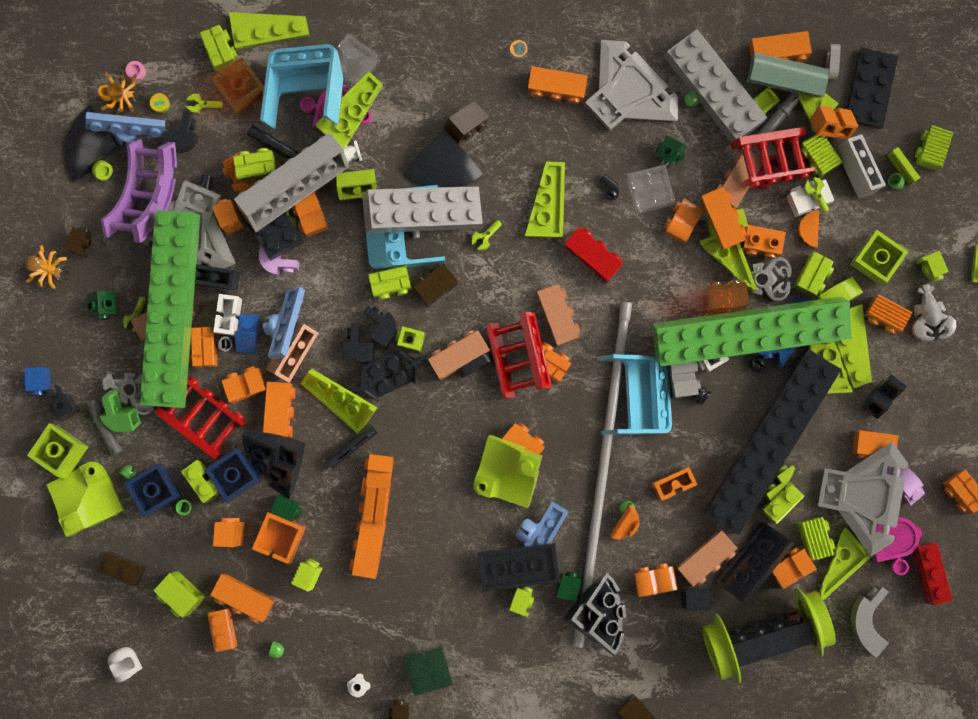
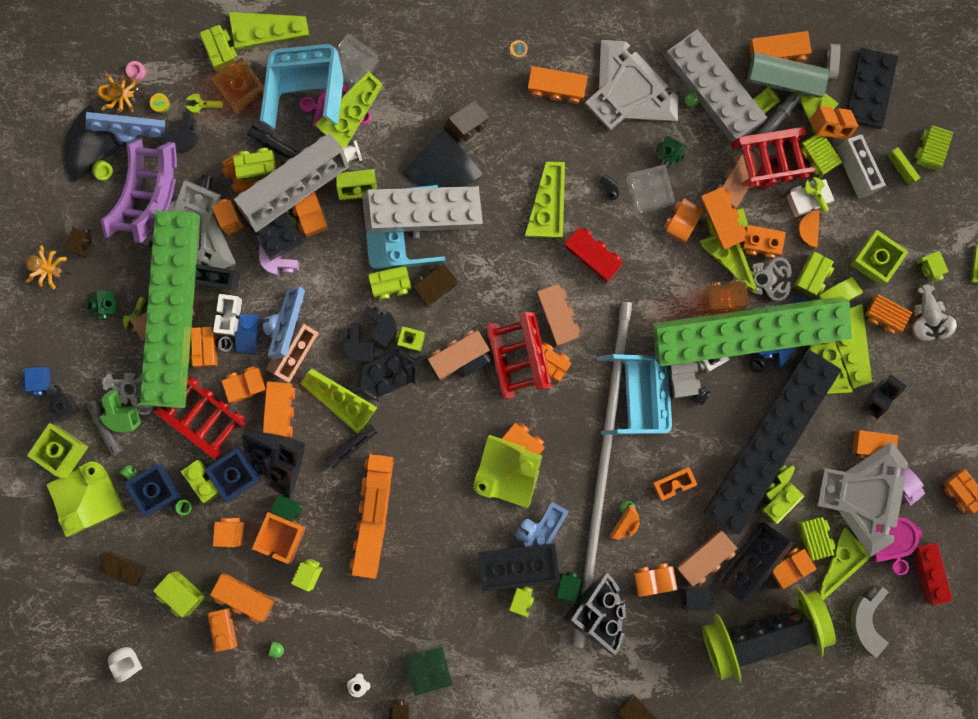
(486, 235): lime bar -> none
(898, 178): bright green hinge -> none

